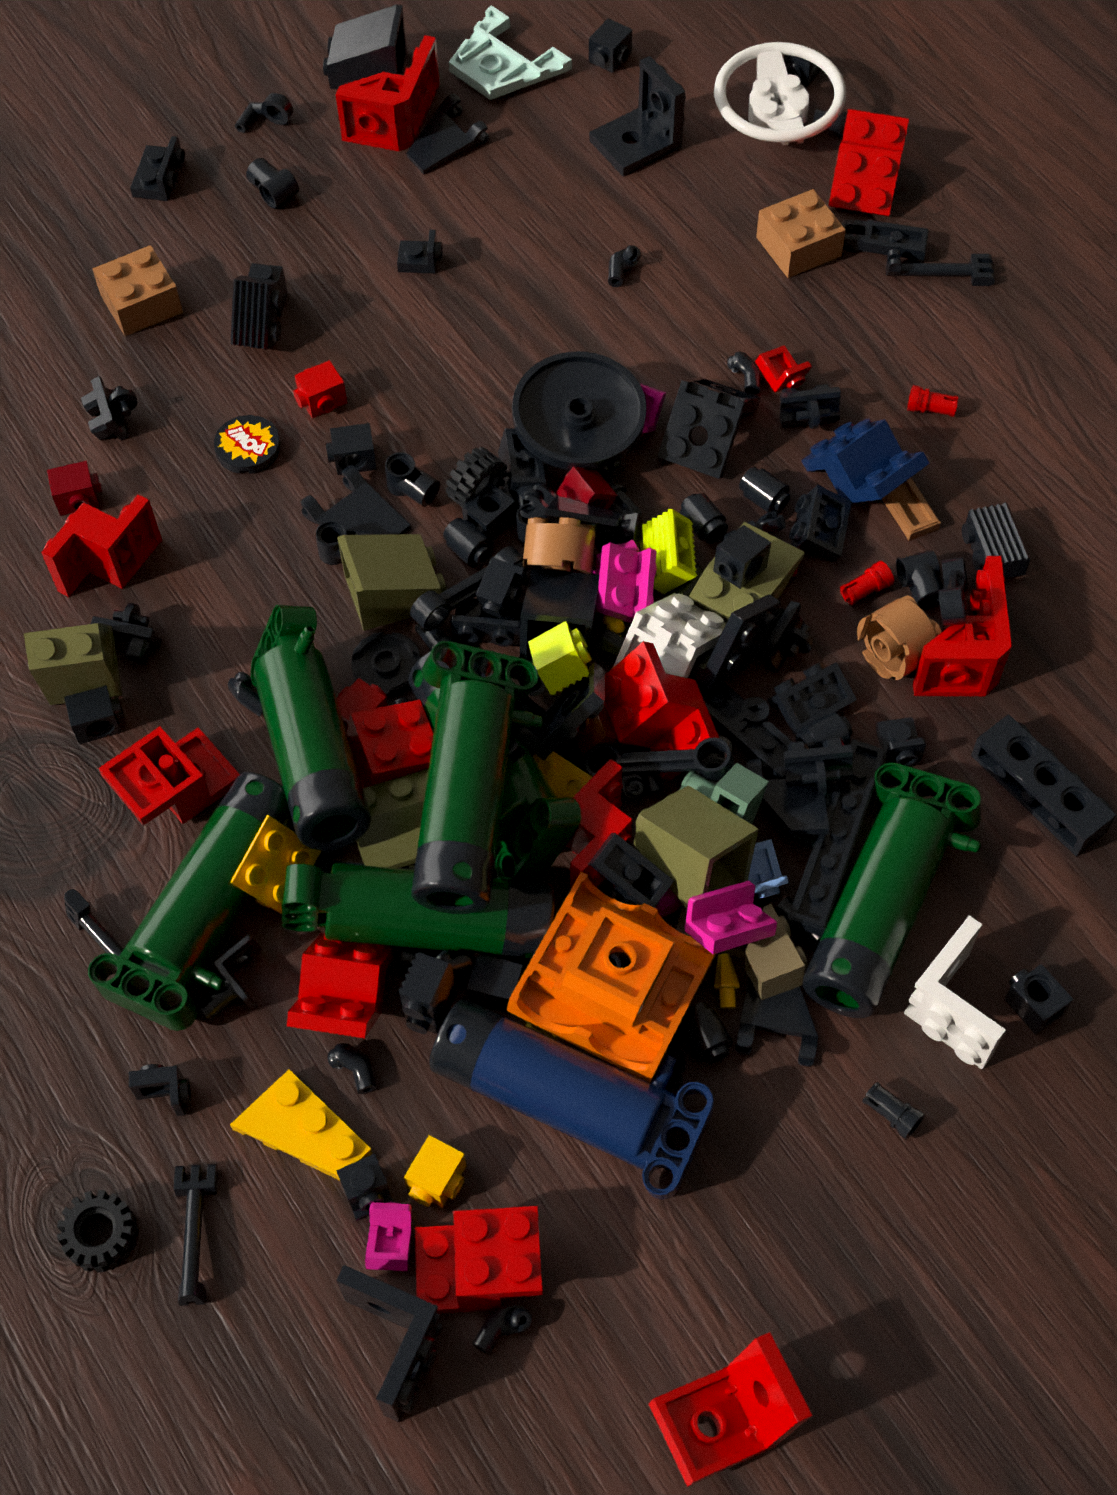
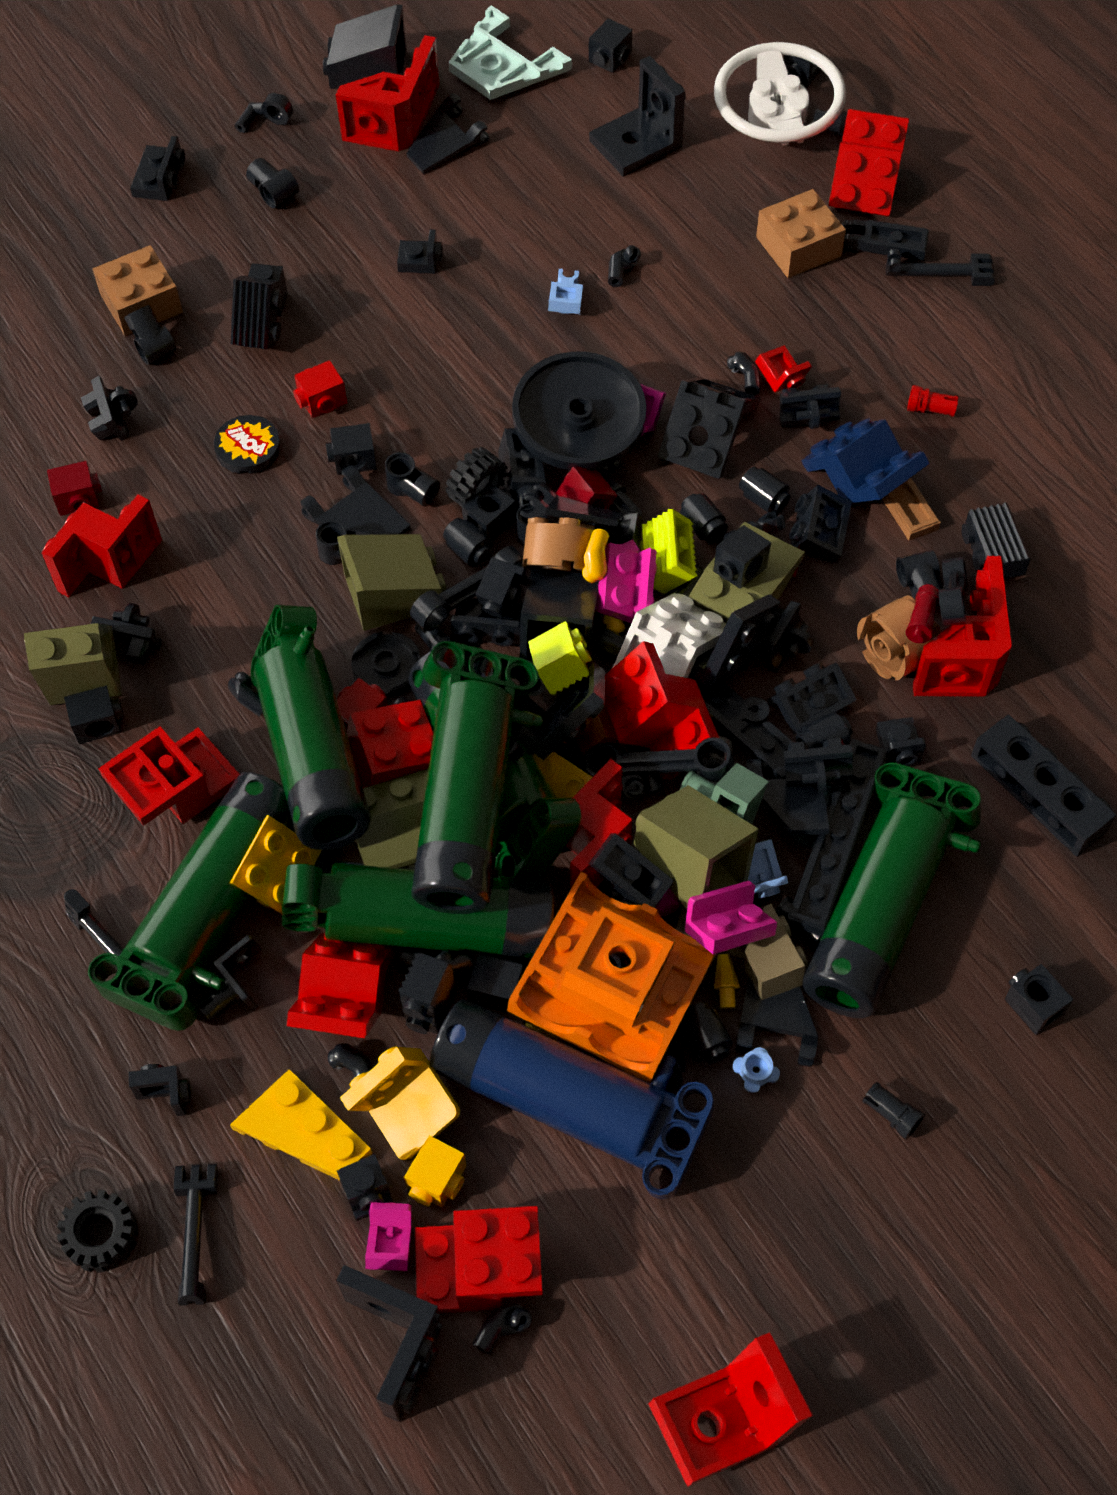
(151, 339): none -> black piece
(403, 1099): none -> yellow bracket
(566, 294): none -> light blue plate
(595, 557): none -> yellow arm
(756, 1058): none -> light blue plate
(874, 579): red pin -> none
(923, 615): none -> dark red piece
(944, 1013): white bracket -> none

